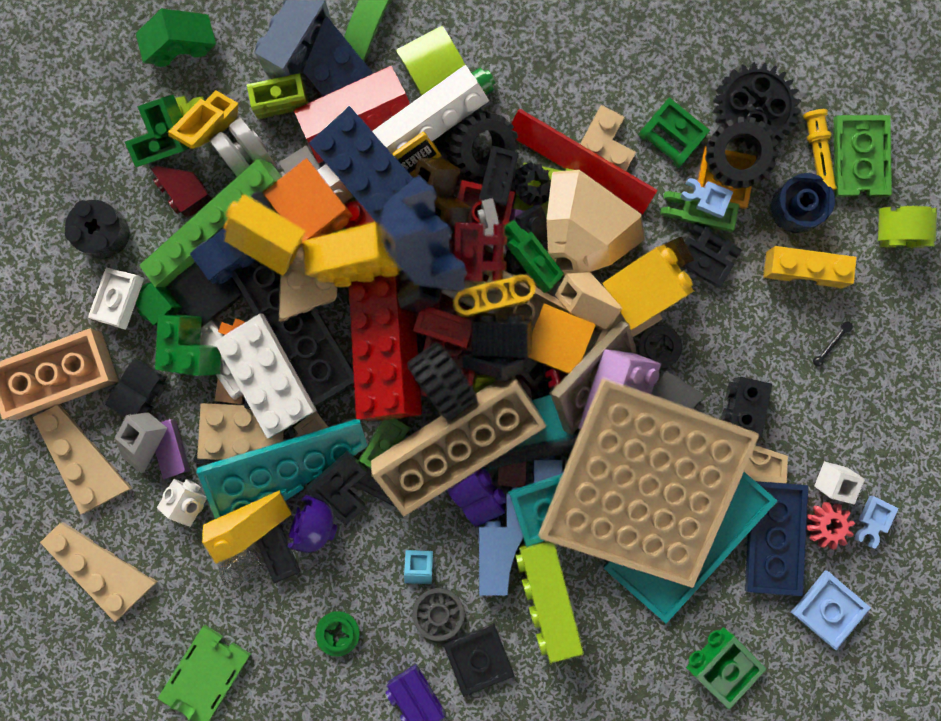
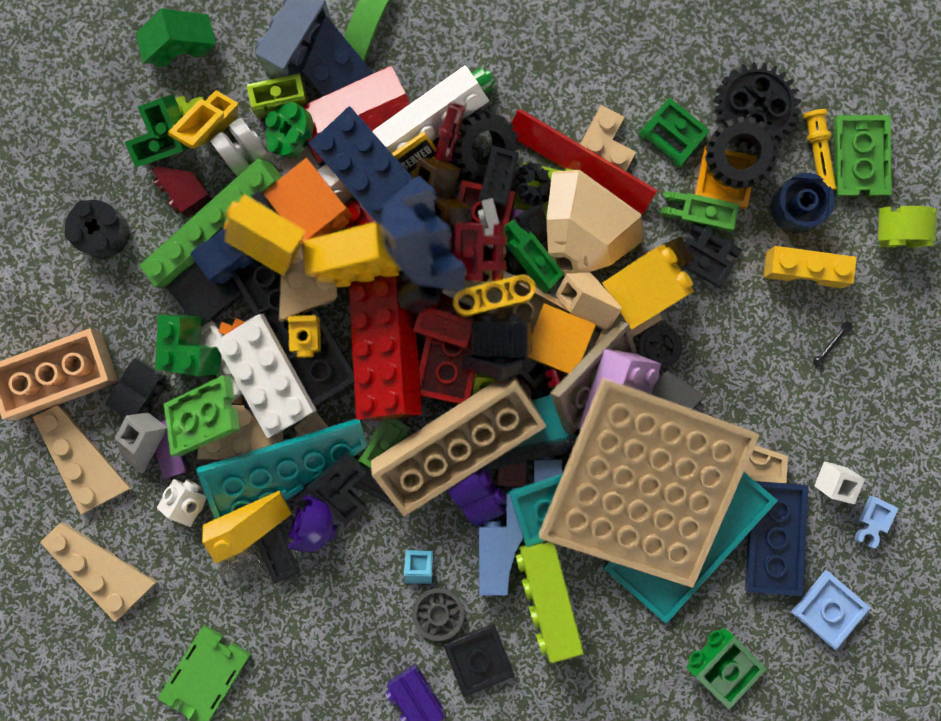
(116, 298): white plate -> none
(156, 301): green brick -> none
(201, 416): none -> bright green piece
(279, 121): none -> green plate
(312, 344): none -> yellow brick
(326, 639): green gear -> none
(430, 59): lime slope -> none
(442, 381): black tyre -> none
(449, 132): none -> dark red pin
(711, 198): light blue plate -> none
(747, 404): black brick -> none
(824, 517): coral gear -> none

